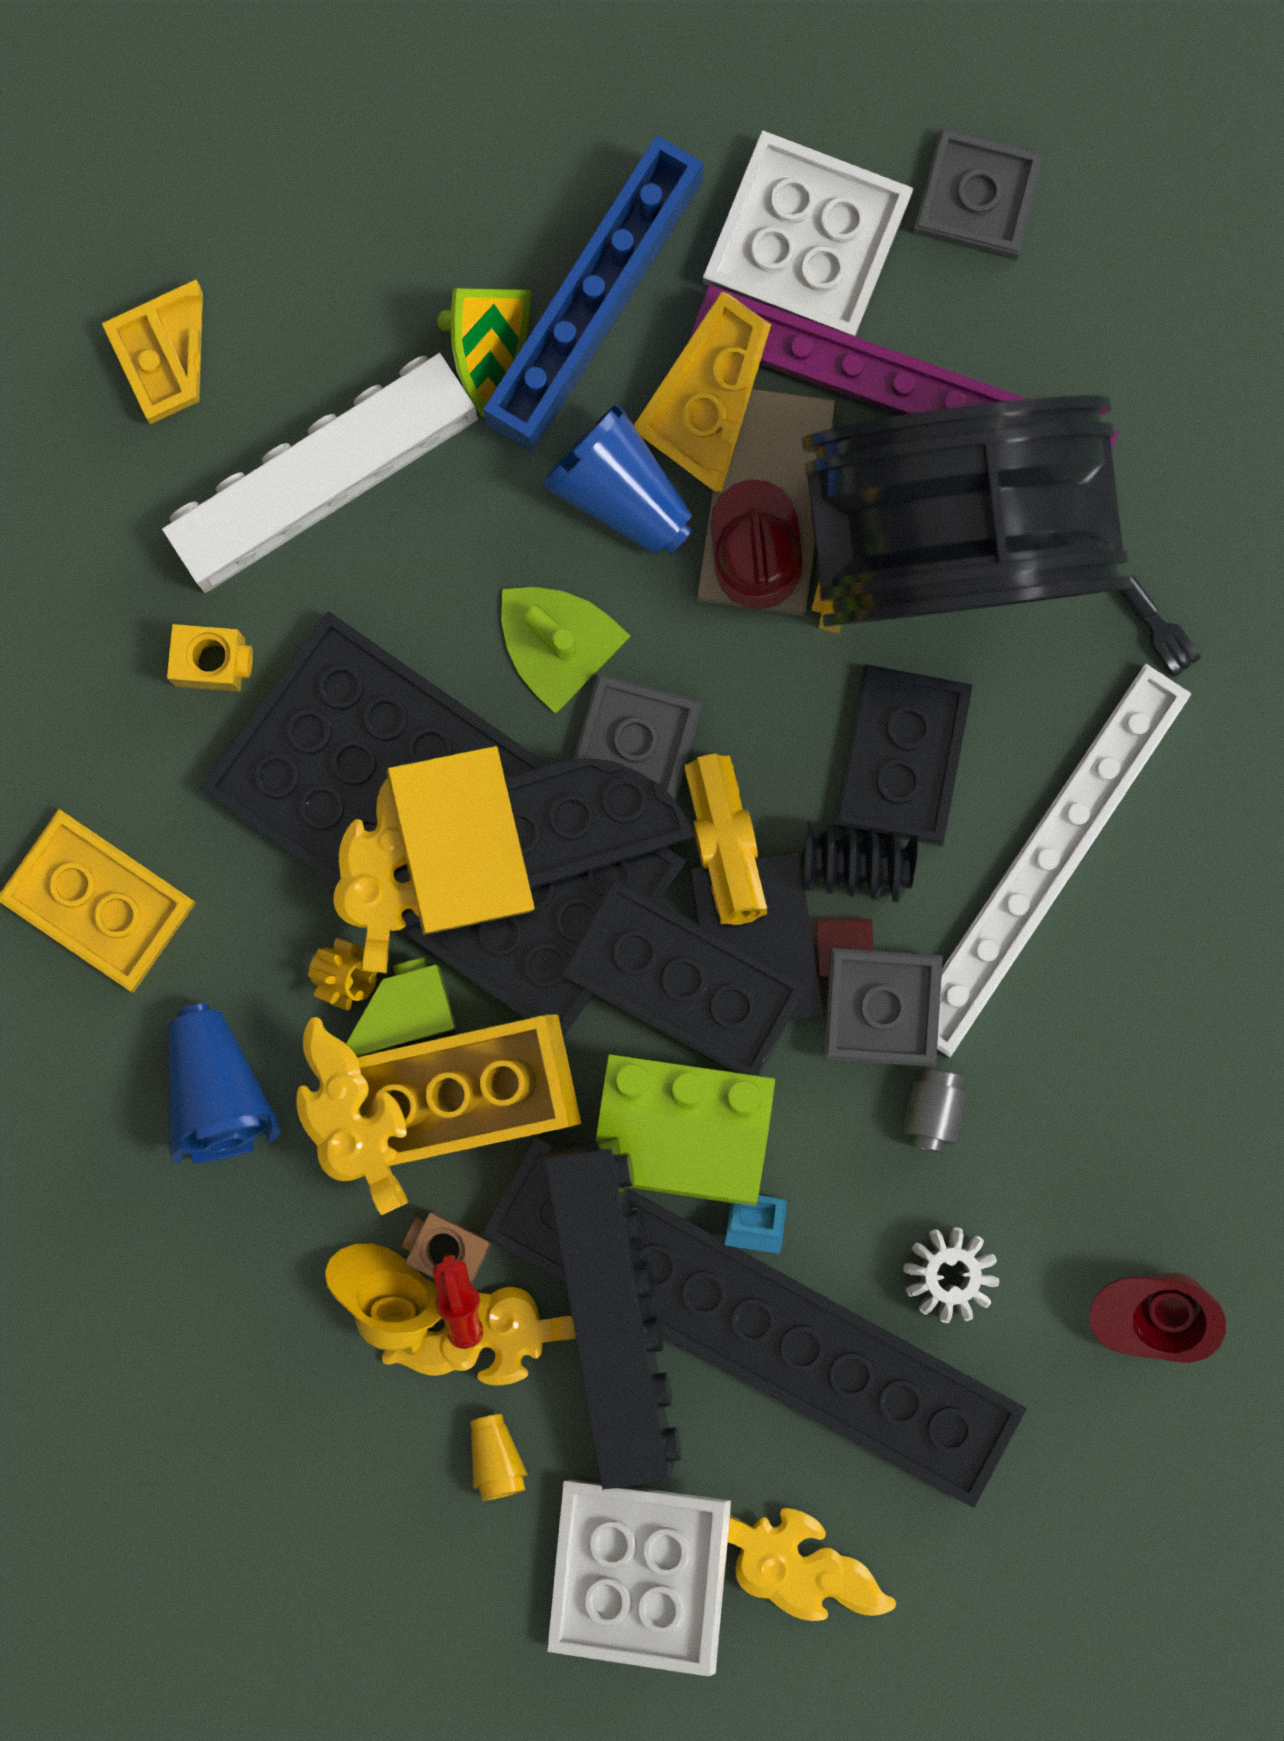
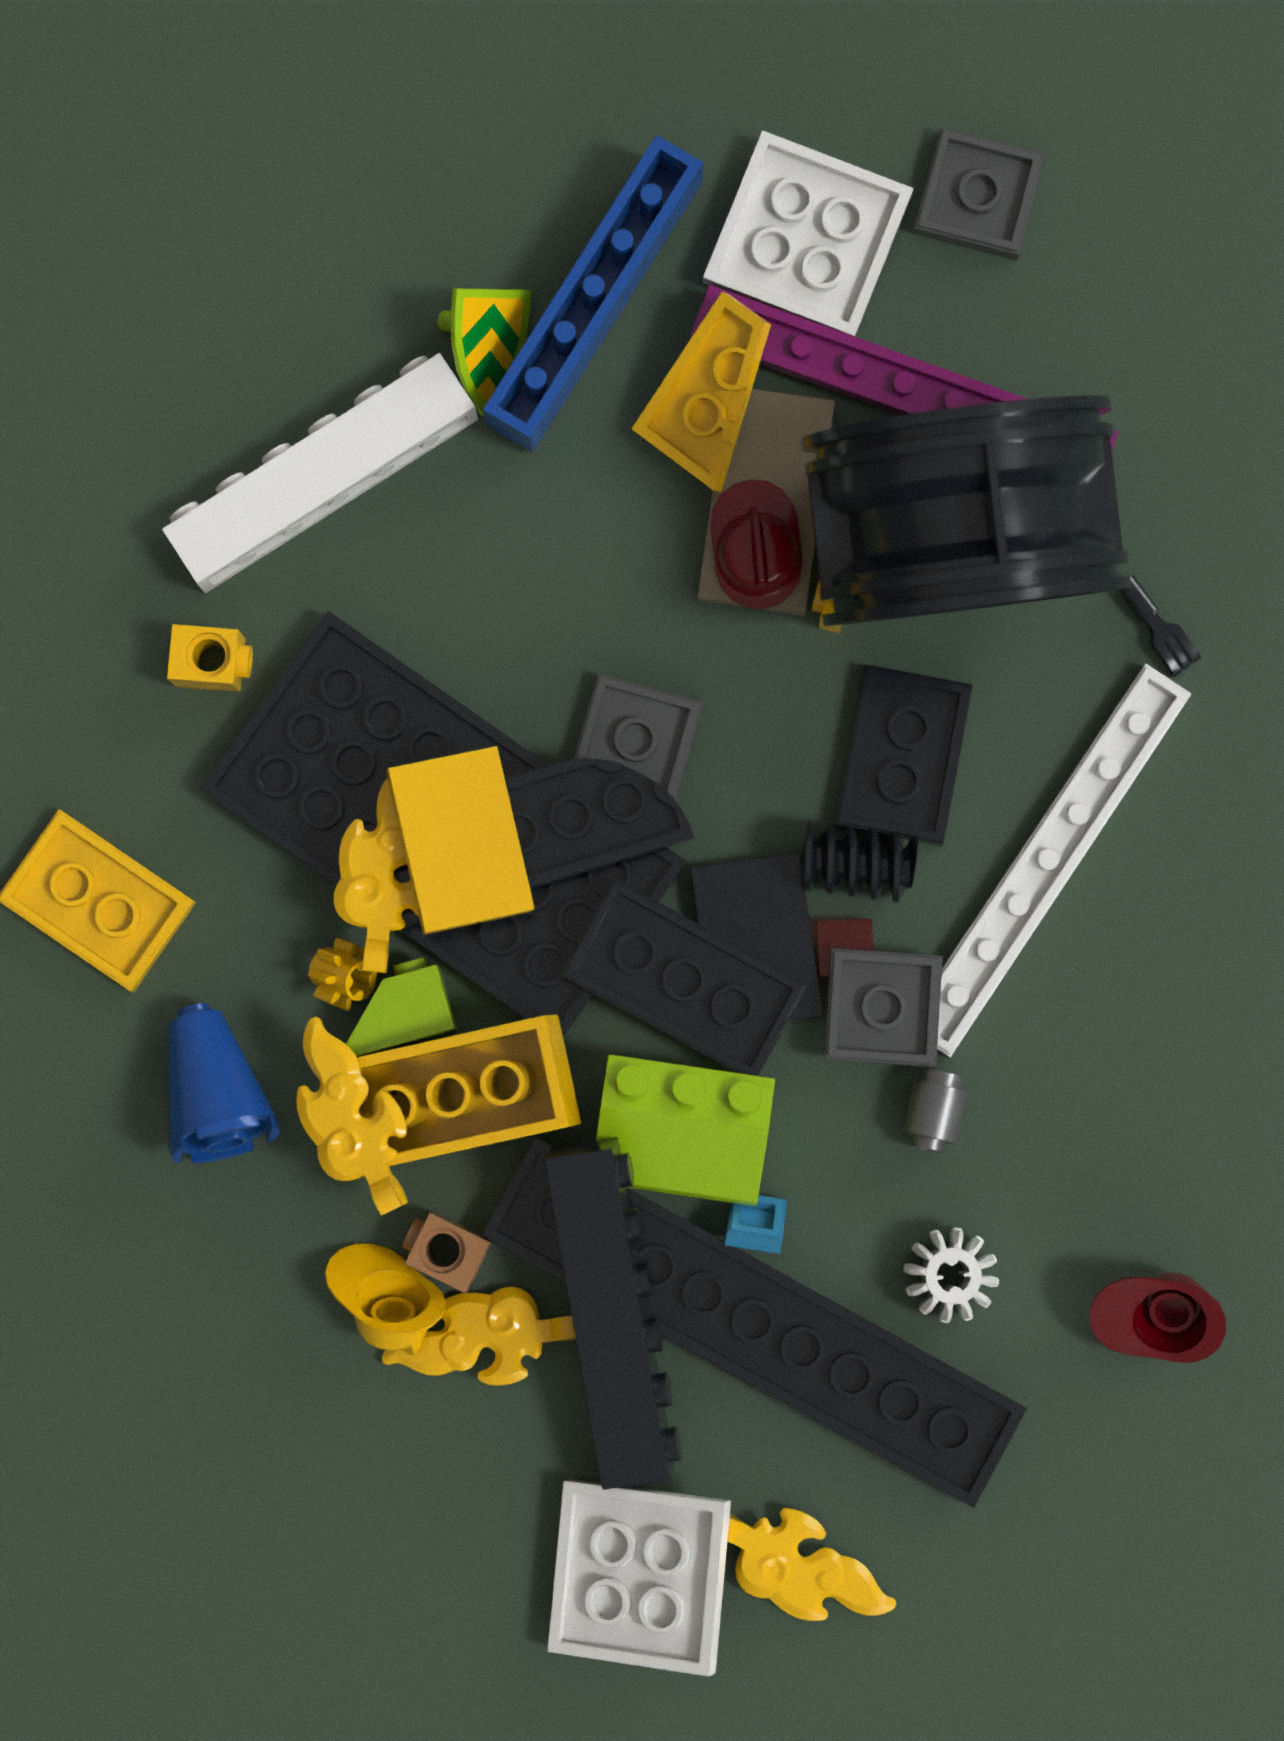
(162, 350): yellow wing -> none
(457, 1303): red axle -> none
(495, 1459): yellow cone -> none
(557, 641): lime shield -> none
(621, 485): blue cone -> none
(725, 839): yellow piece -> none

